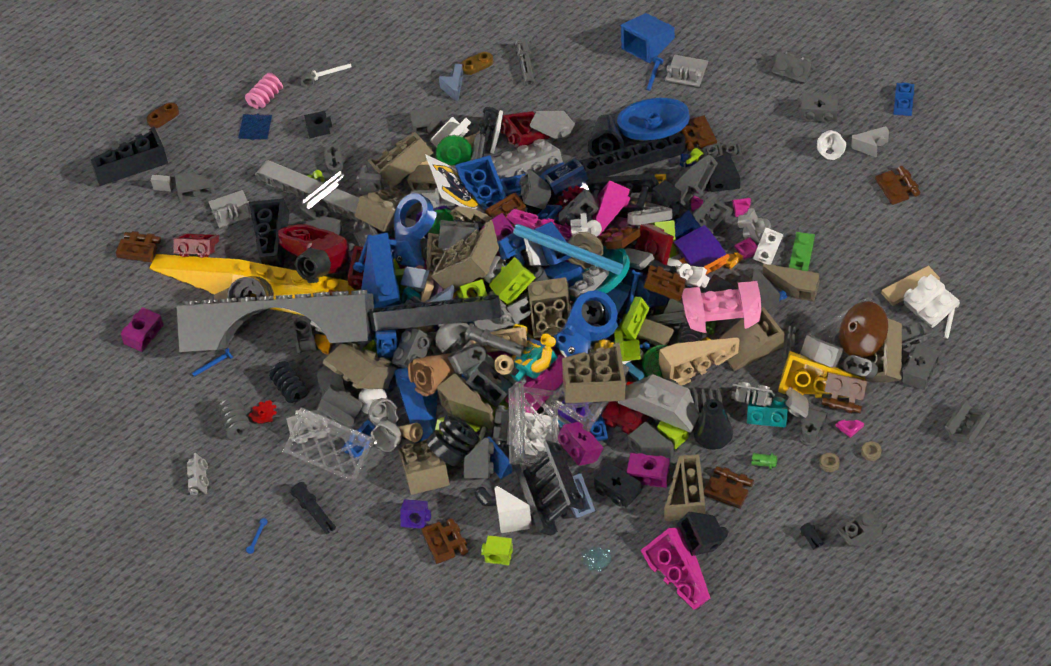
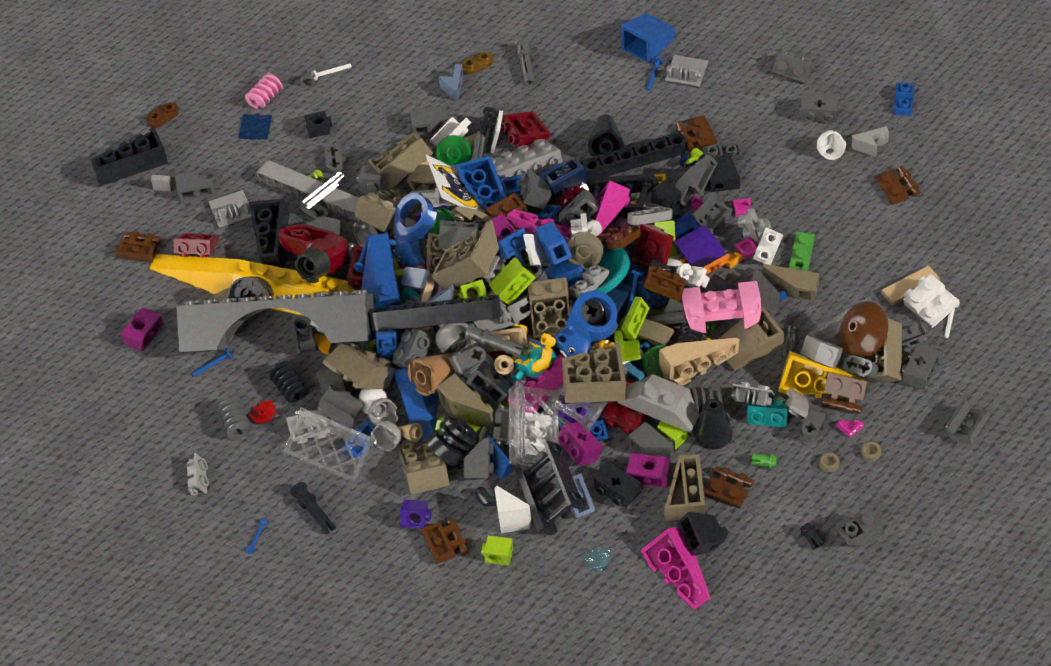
(552, 123): light grey slope -> none
(568, 249): dark azure axle -> none
(638, 258): light grey tile -> none
(653, 118): blue dish -> none

